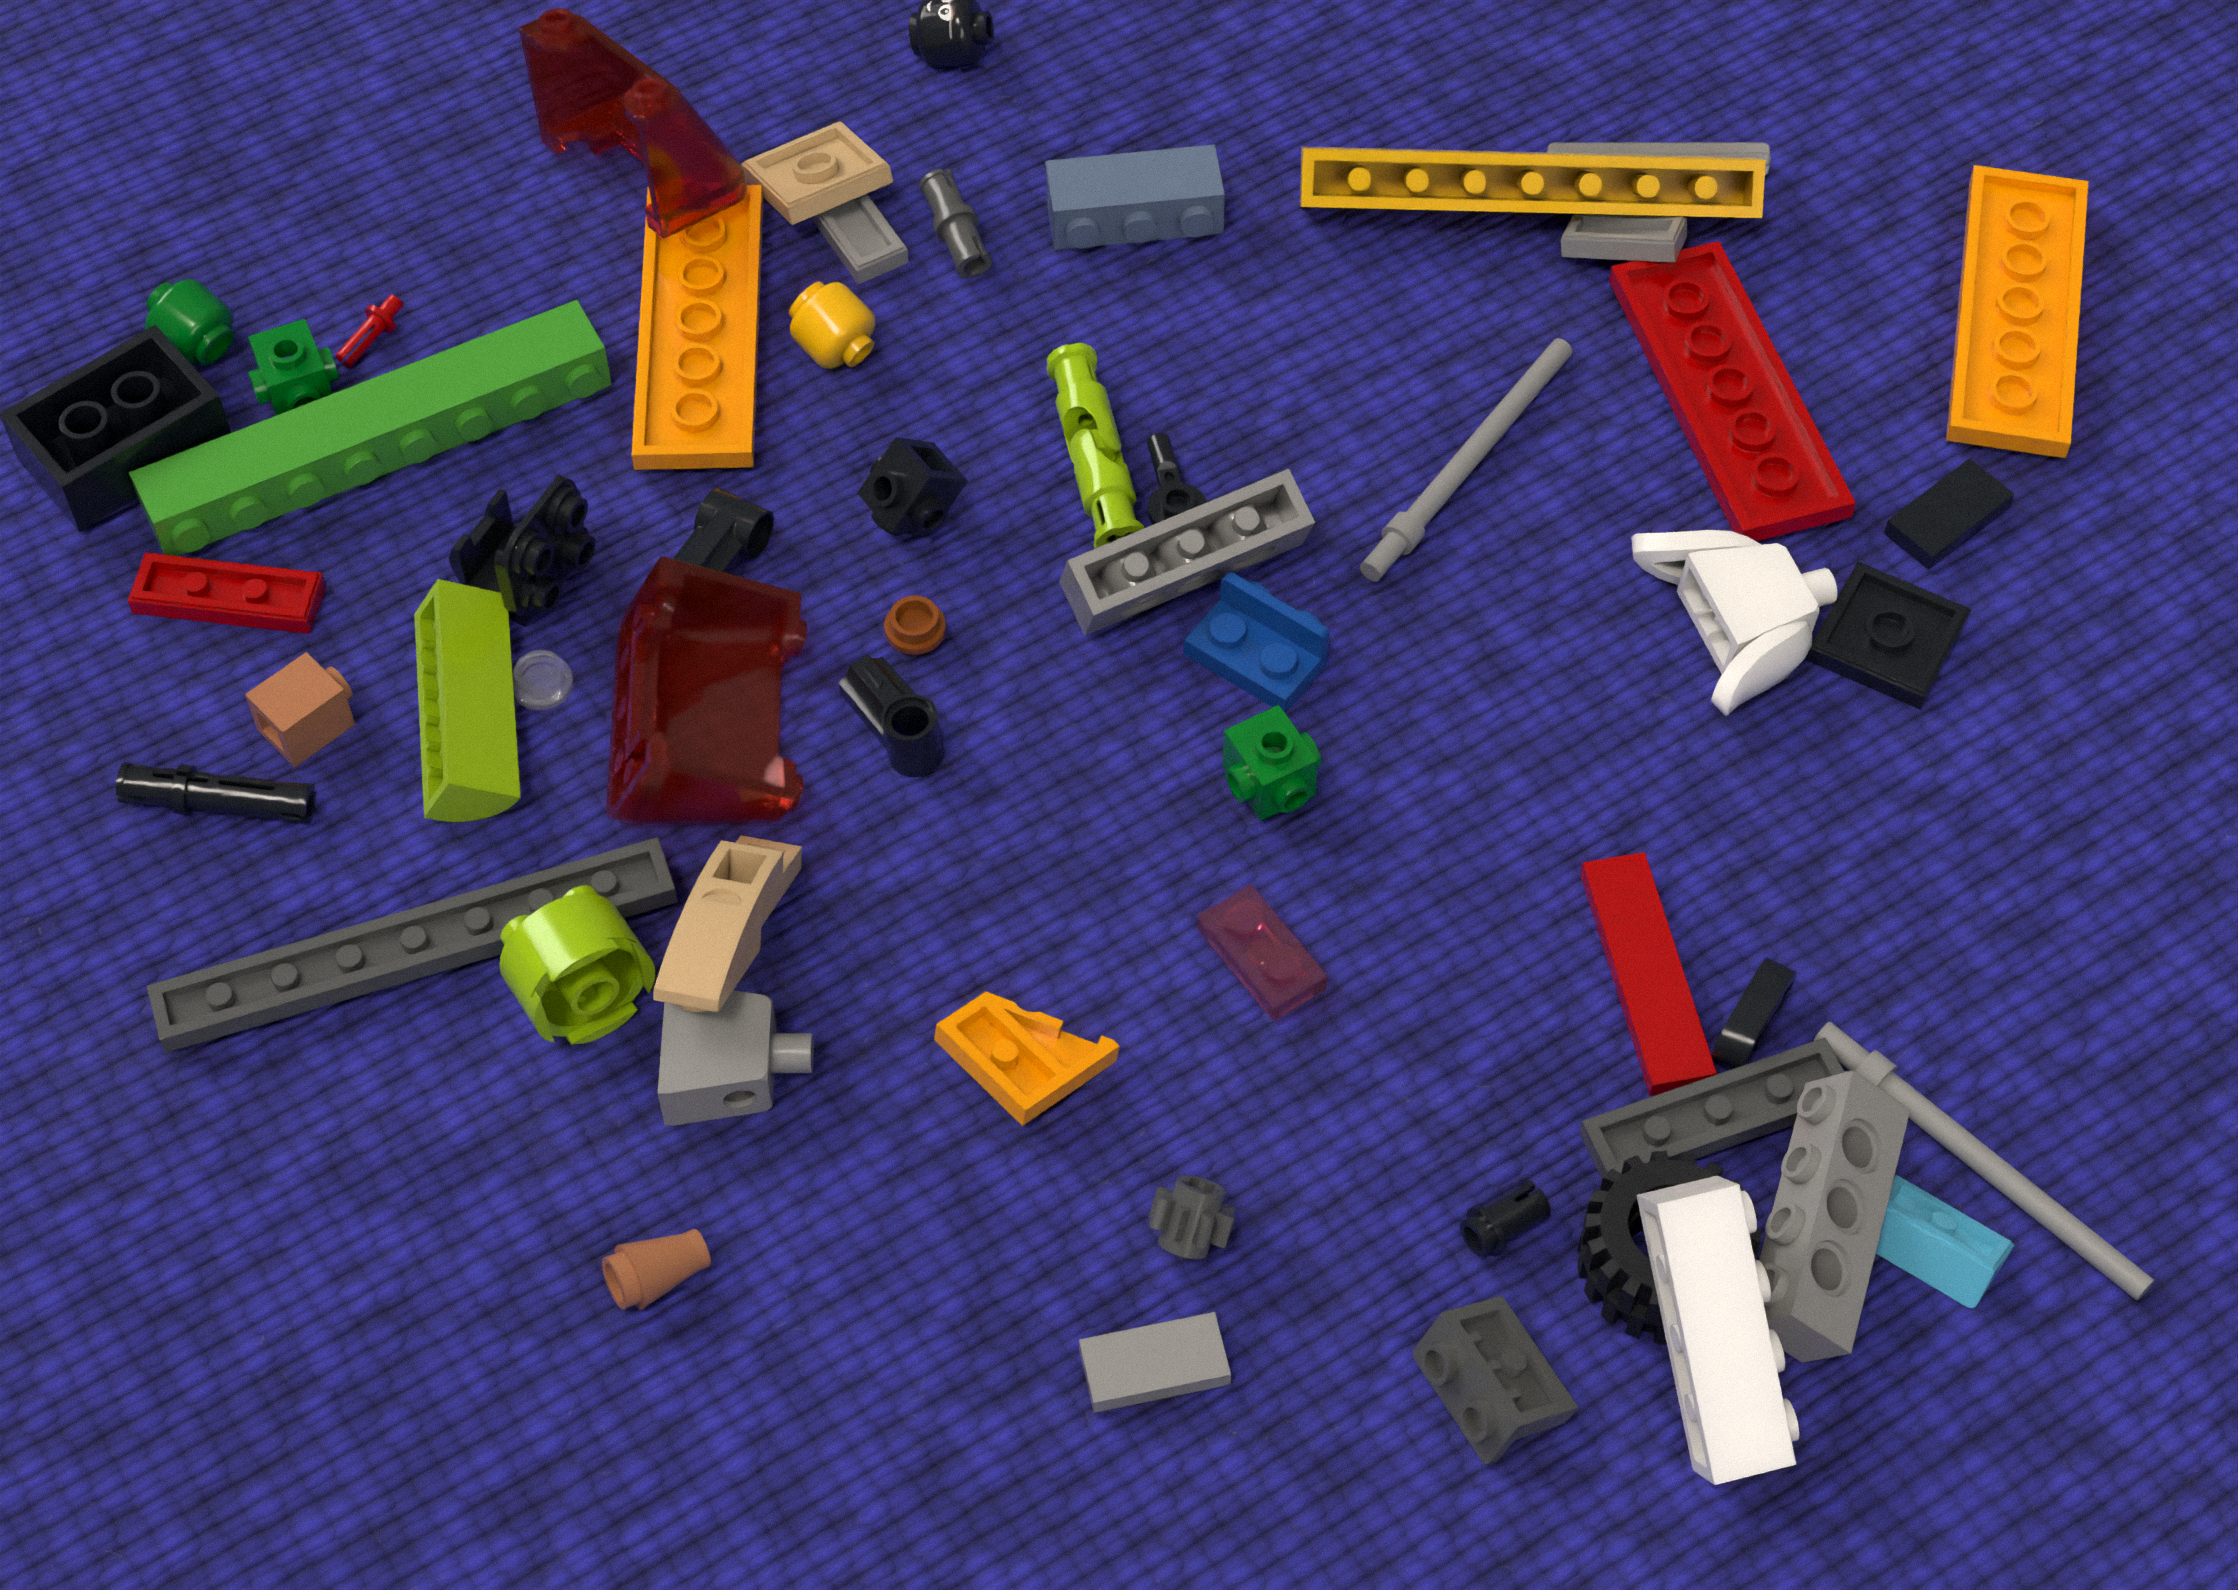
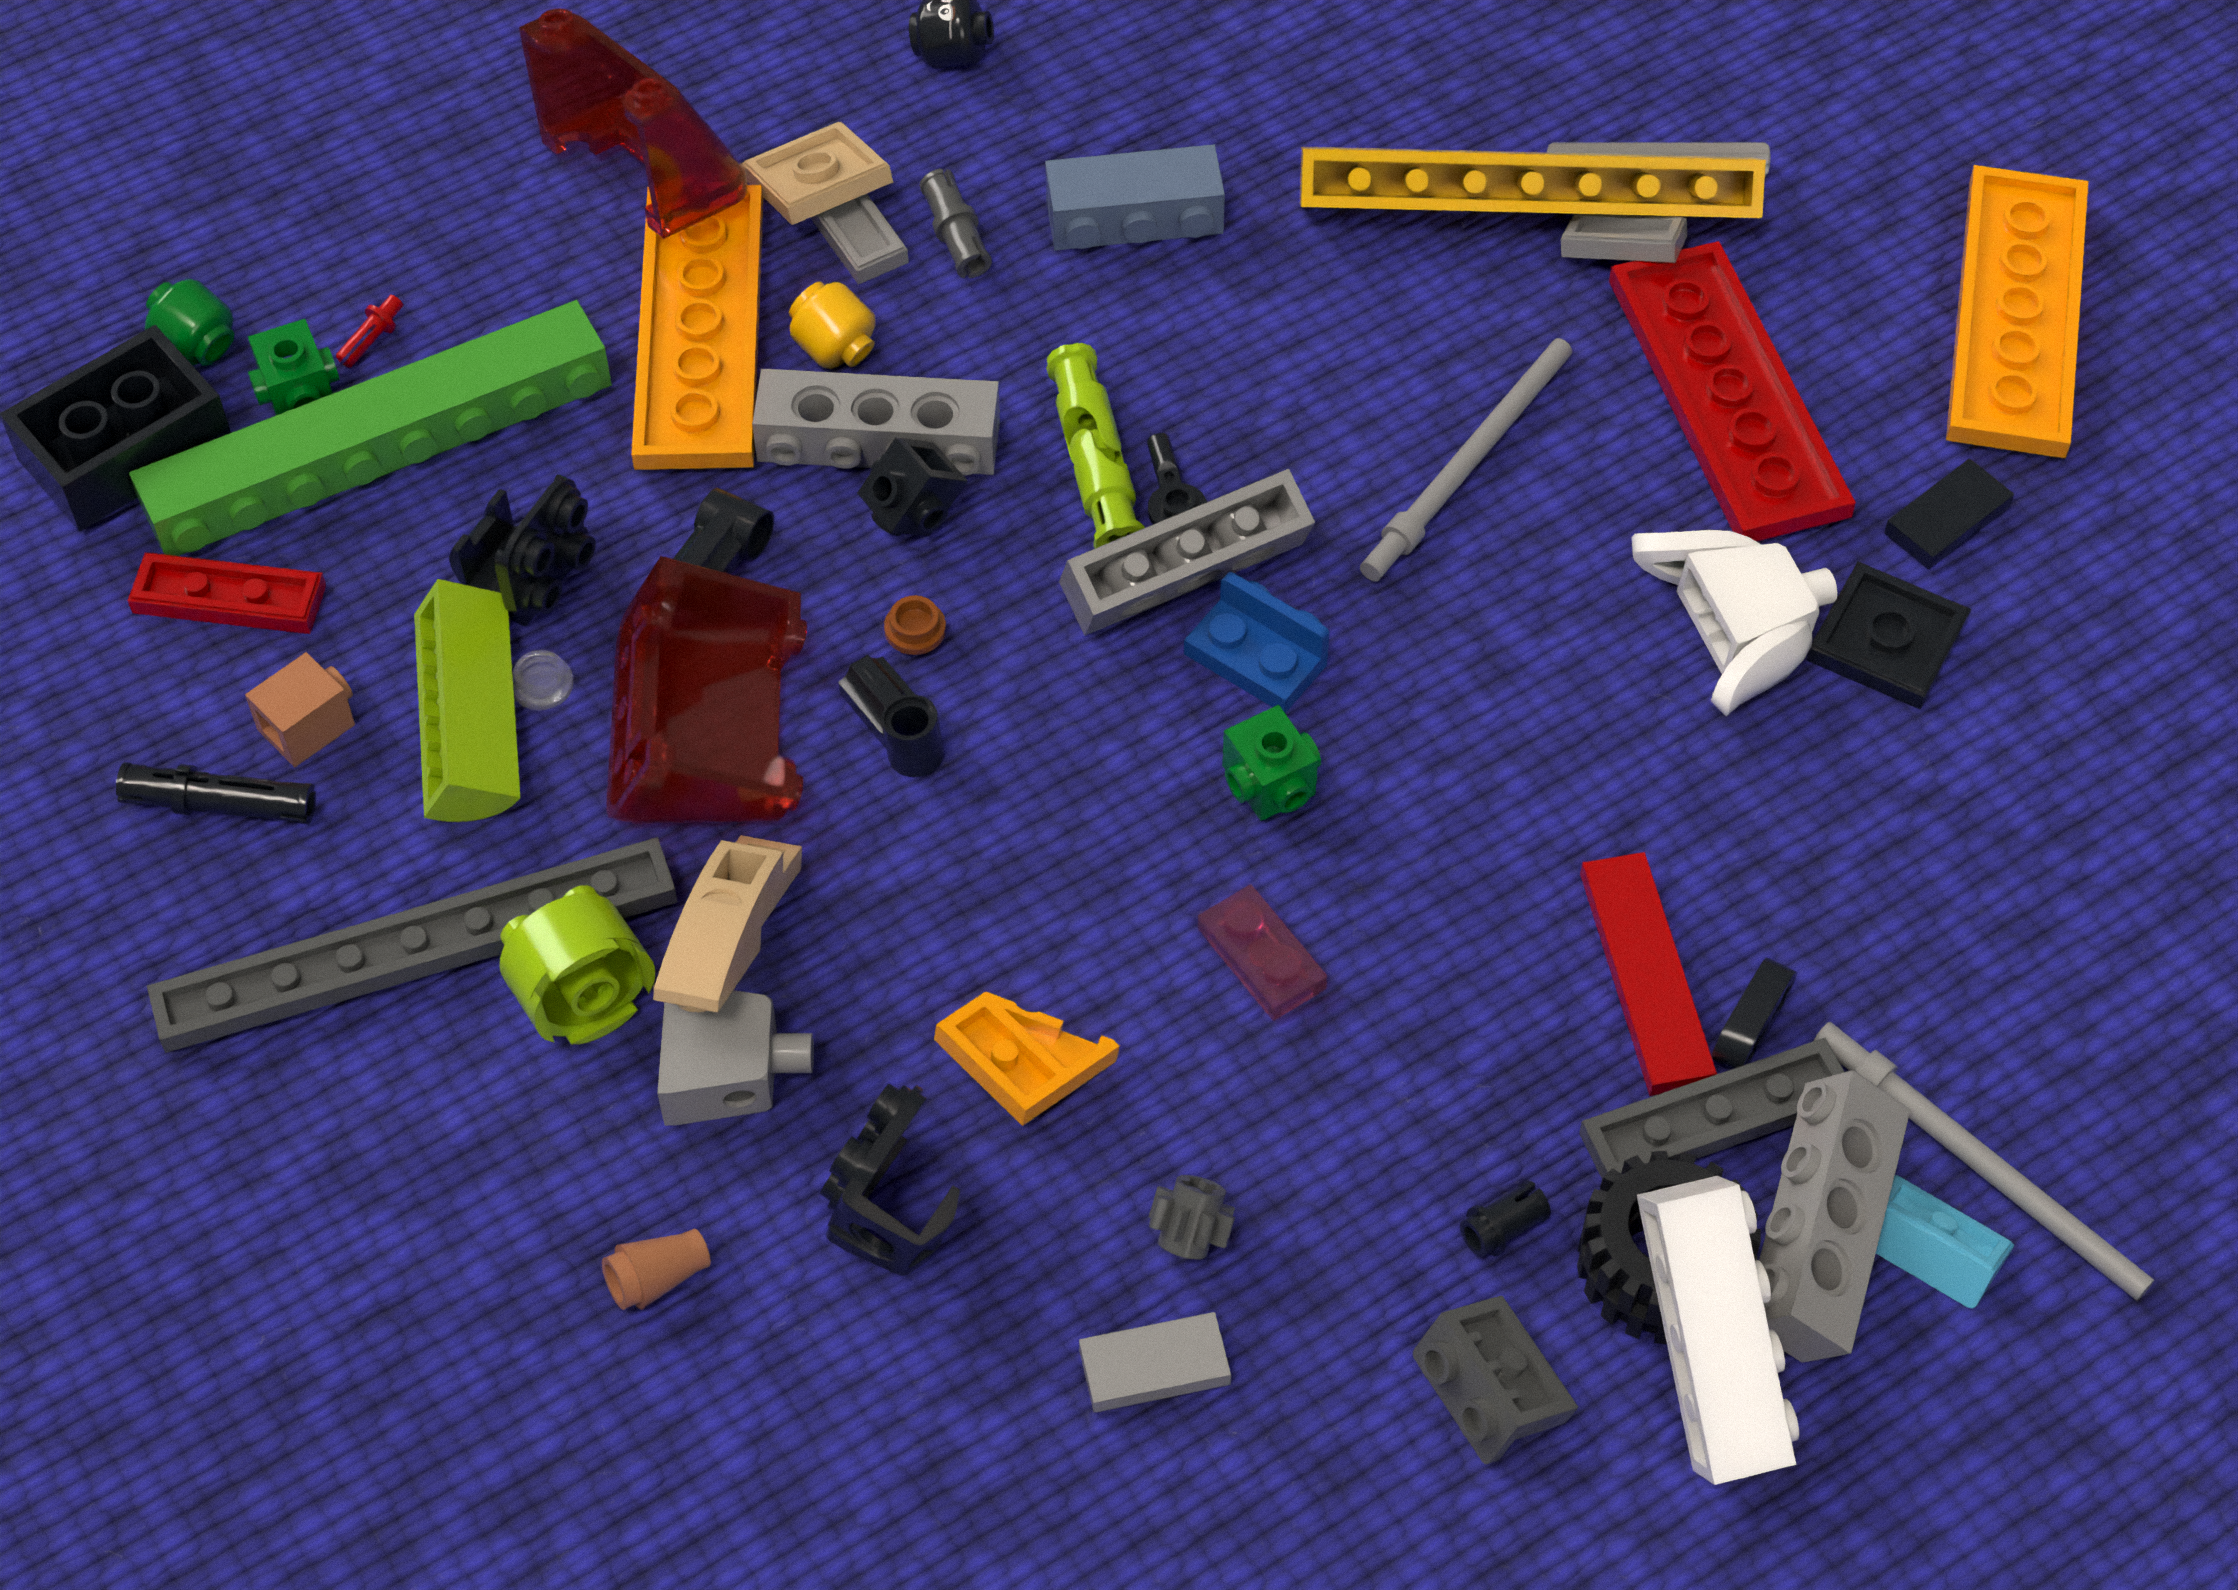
(855, 418): none -> light grey brick
(858, 1173): none -> black piece

